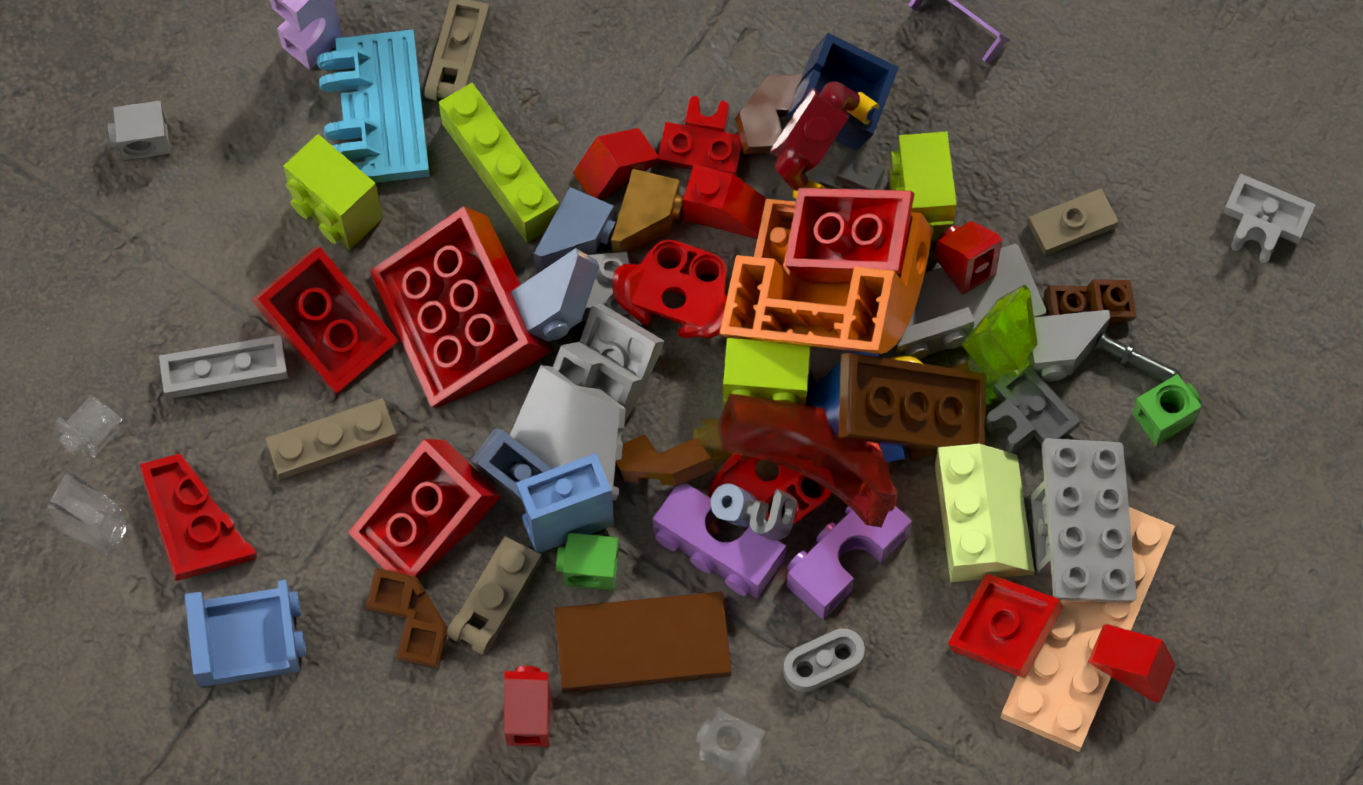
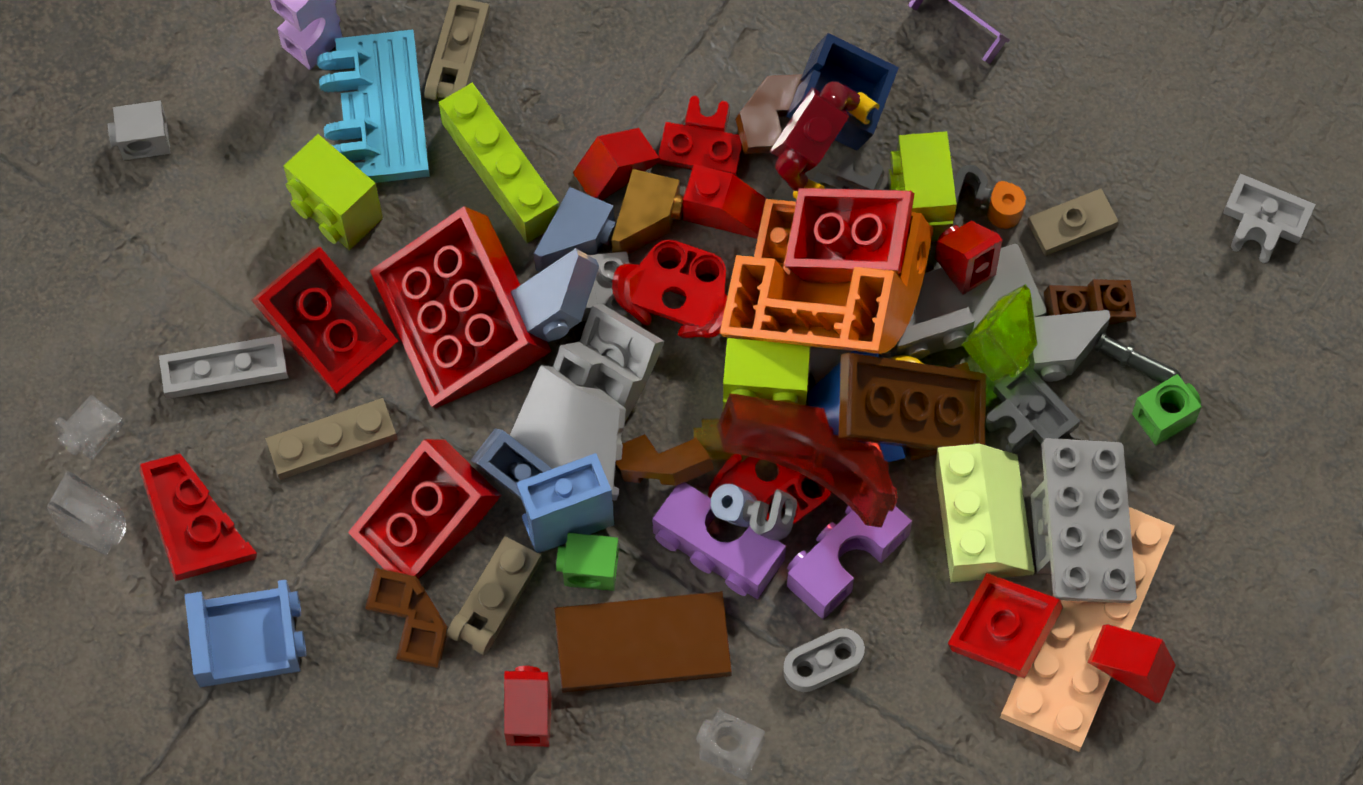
(1004, 201): none -> leg

